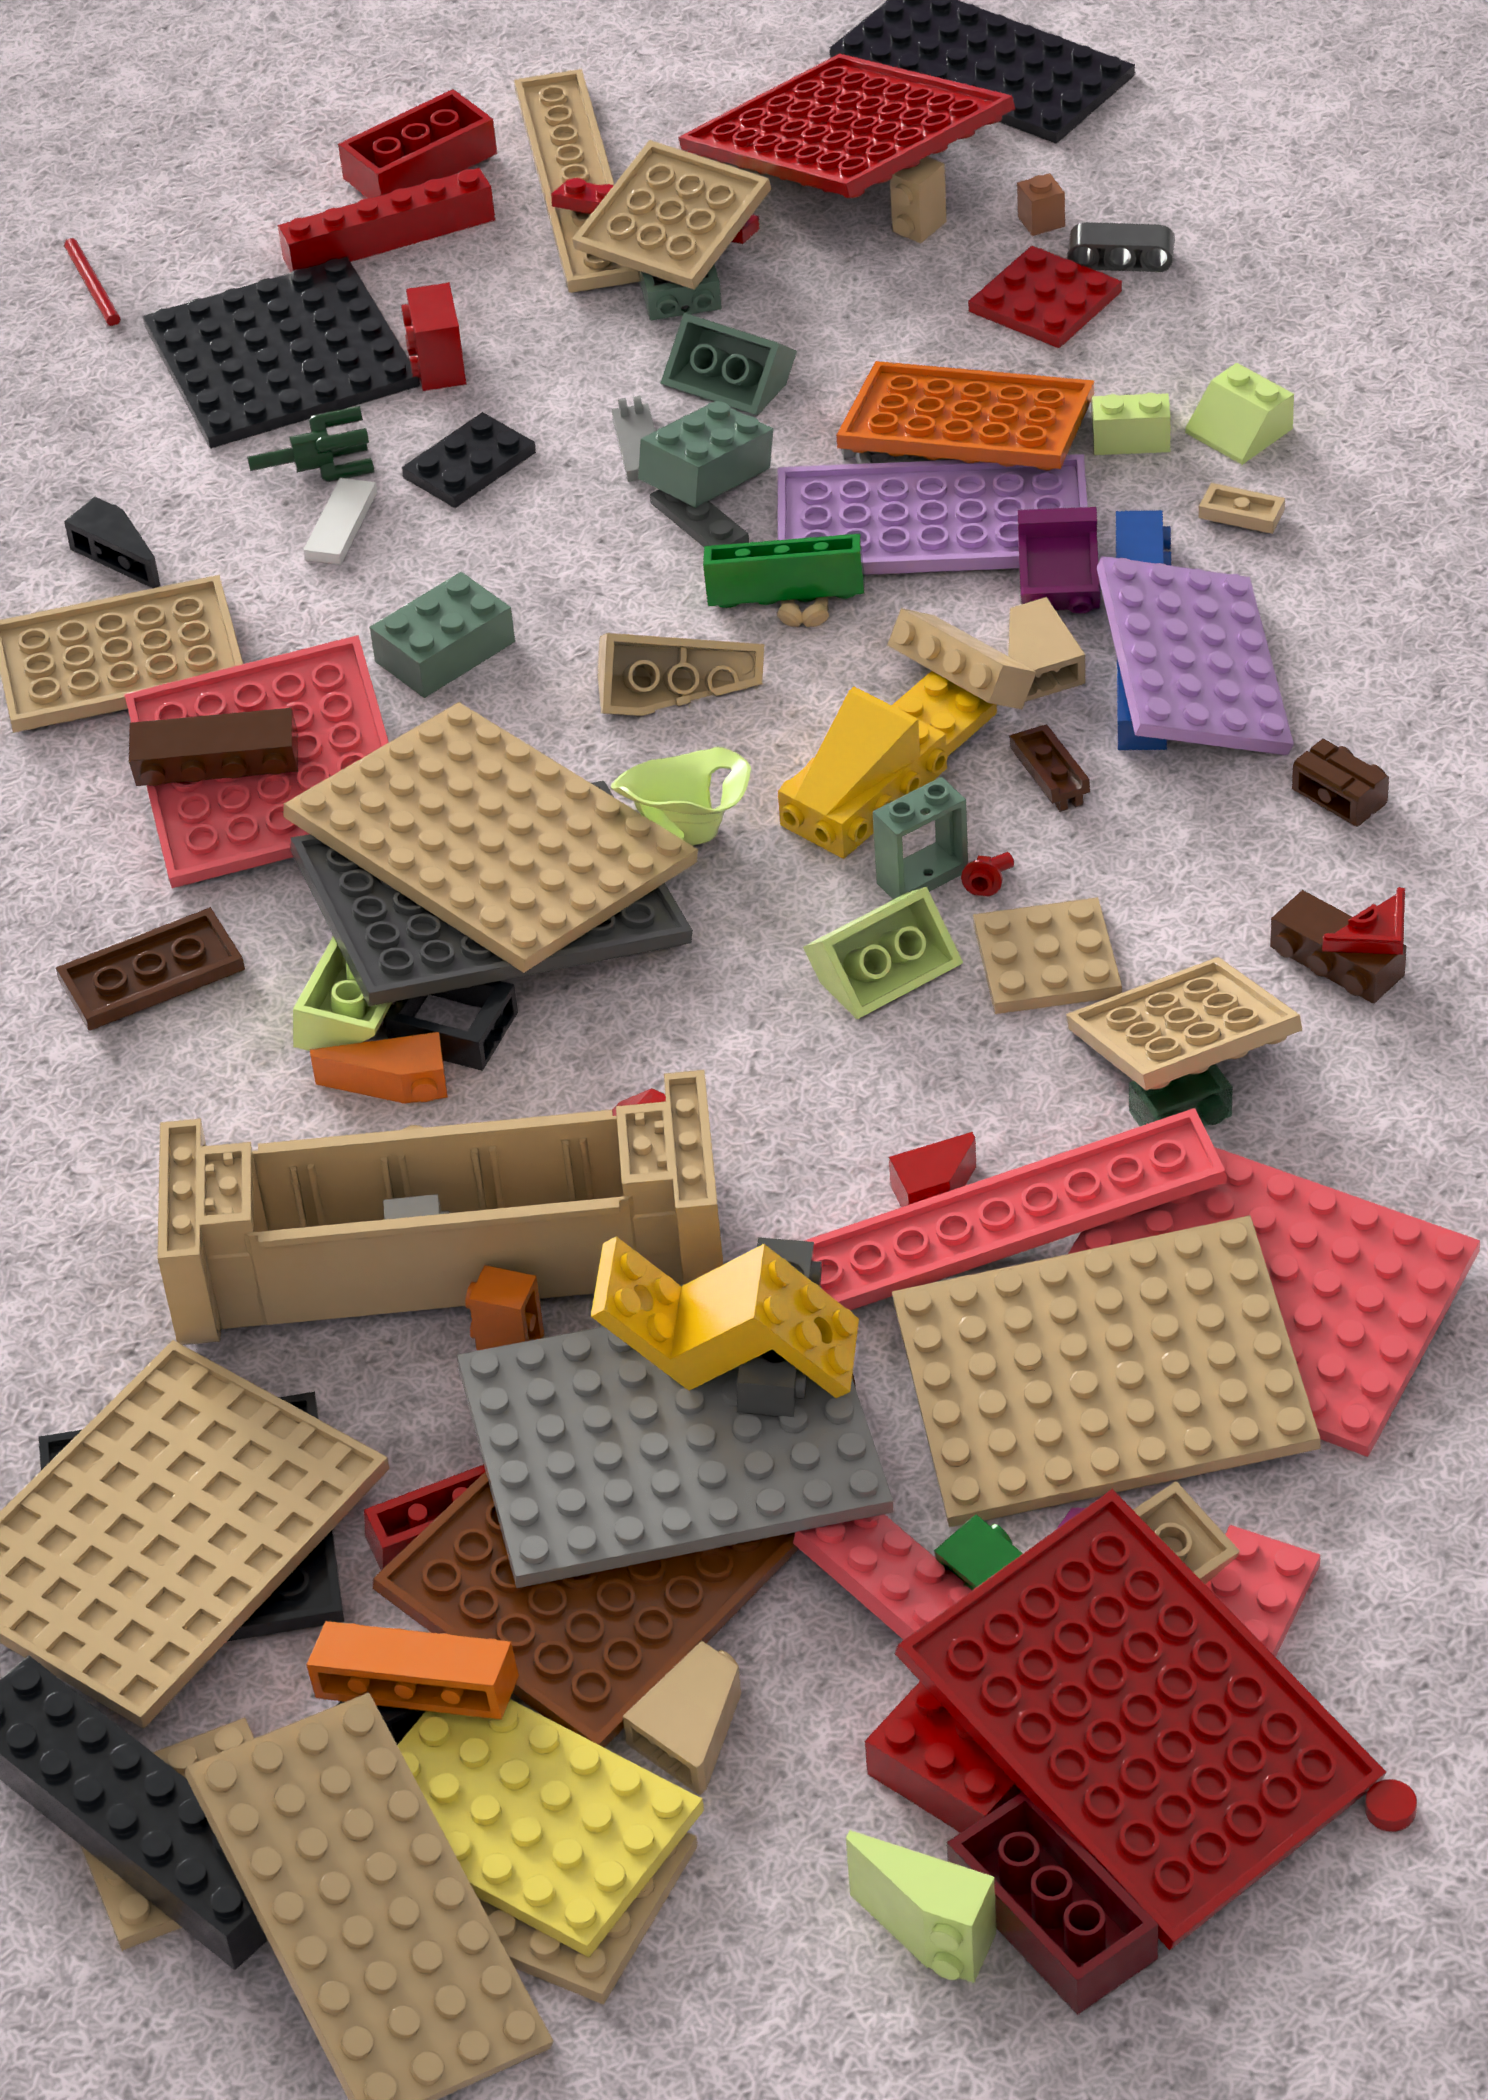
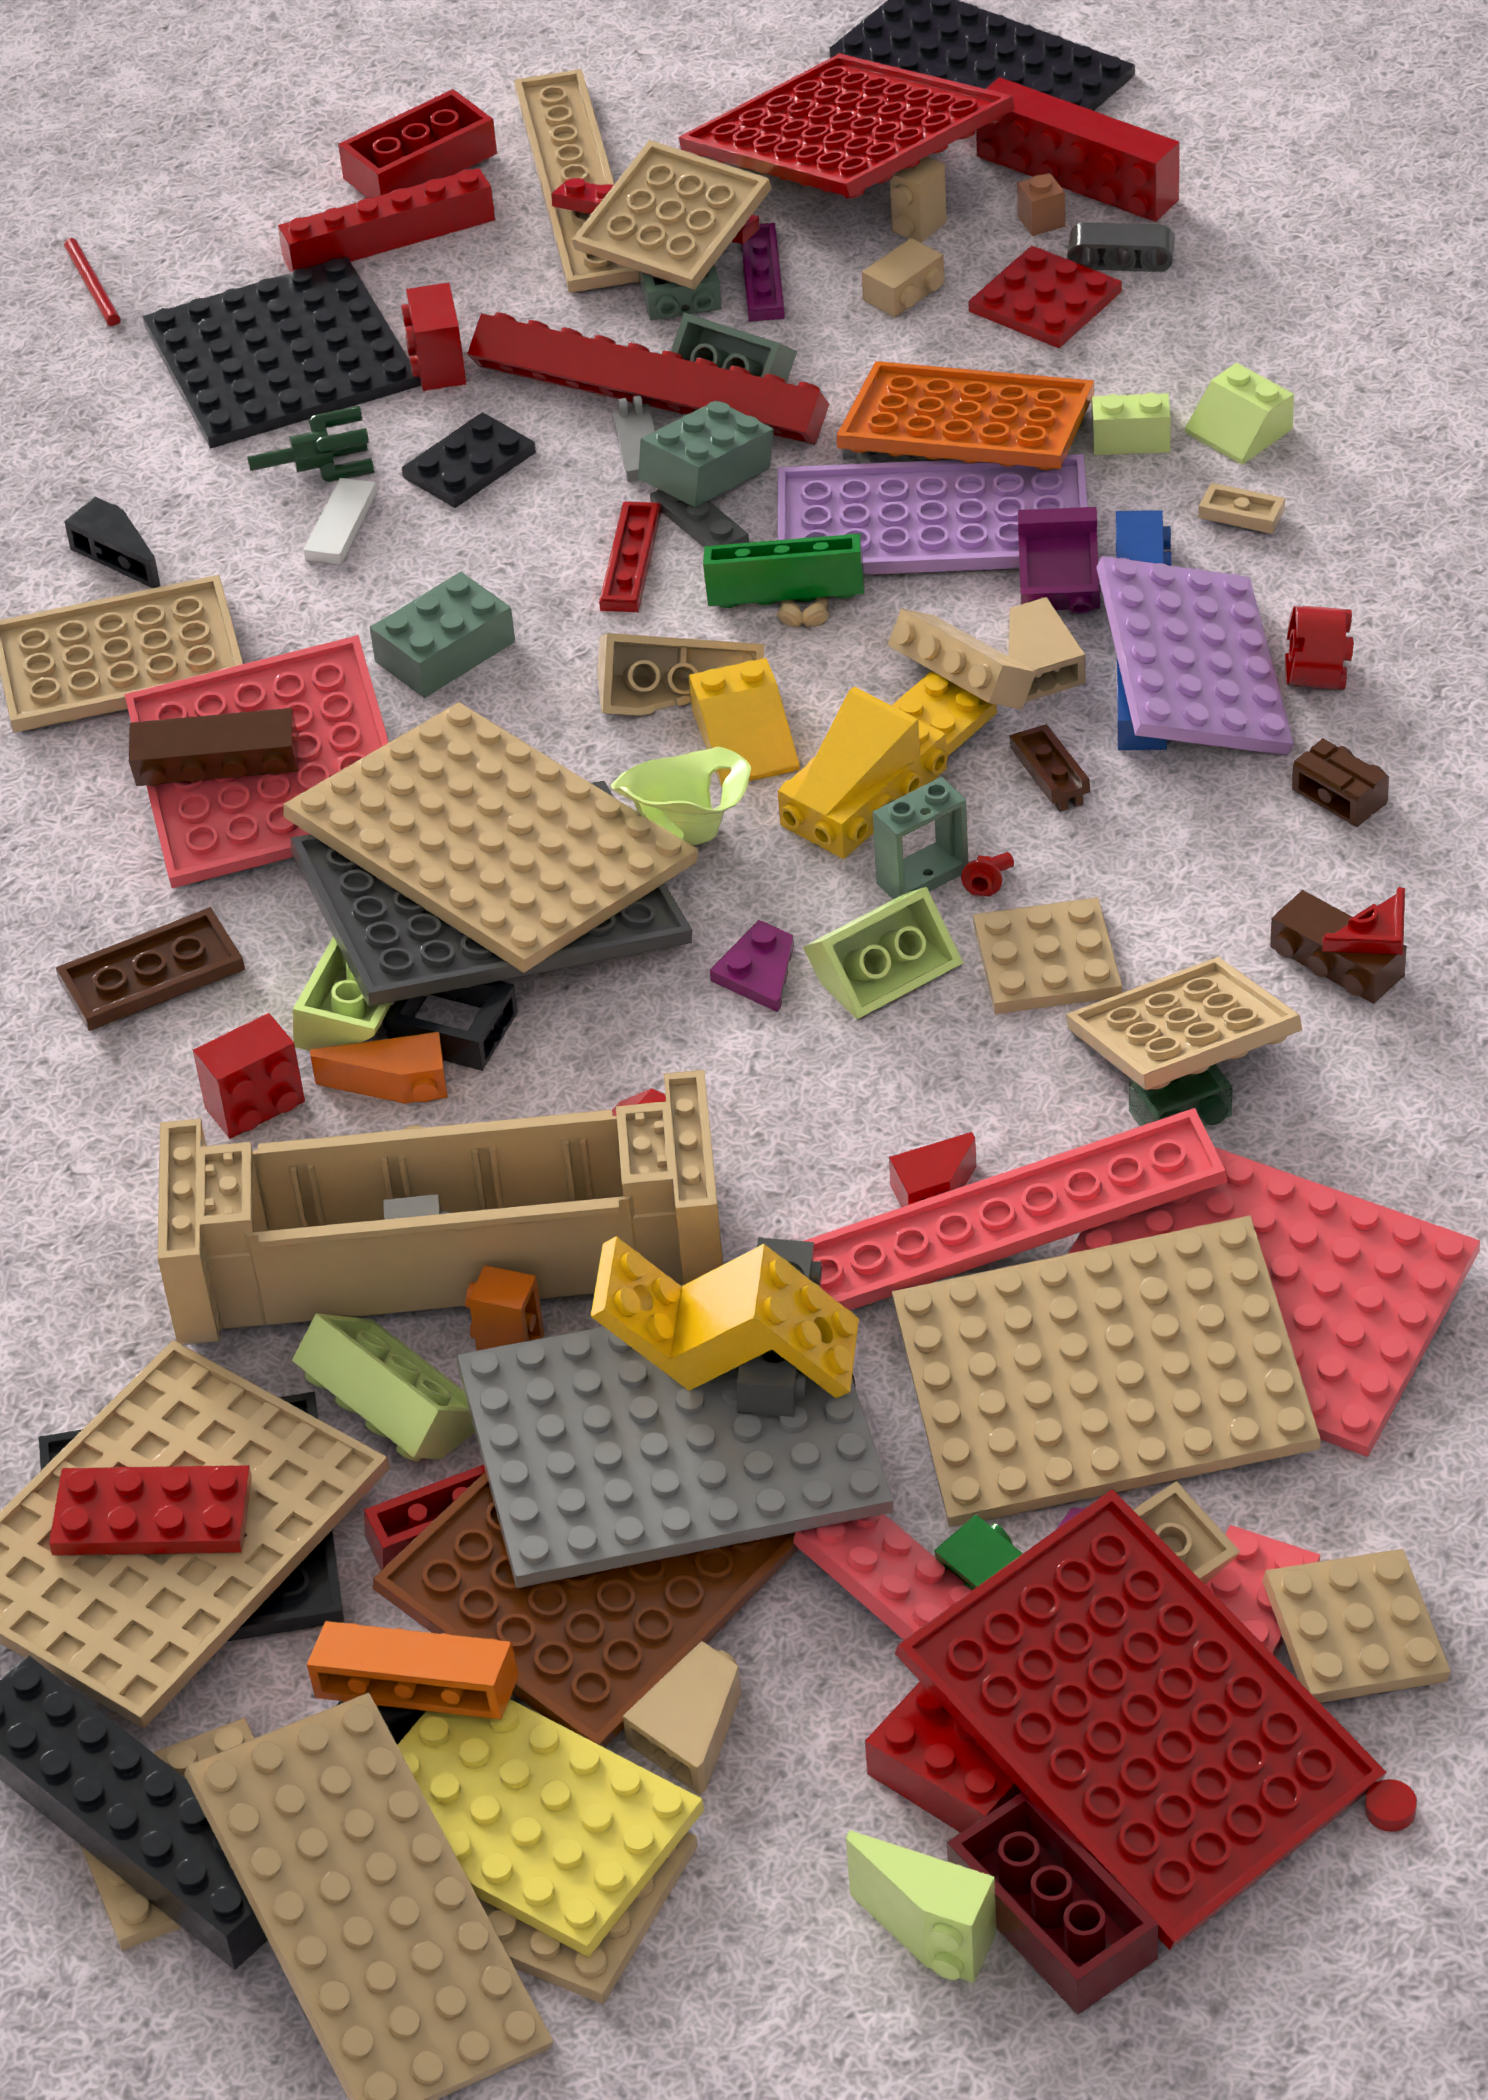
(151, 1510): none -> red plate
(249, 1075): none -> red brick
(385, 1385): none -> yellowish green slope
(630, 557): none -> red tile
(631, 371): none -> red brick
(744, 713): none -> yellow slope
(757, 965): none -> magenta wing
(763, 275): none -> magenta tile
(903, 277): none -> tan brick
(1084, 151): none -> red brick
(1318, 647): none -> red brick
(1356, 1626): none -> tan plate

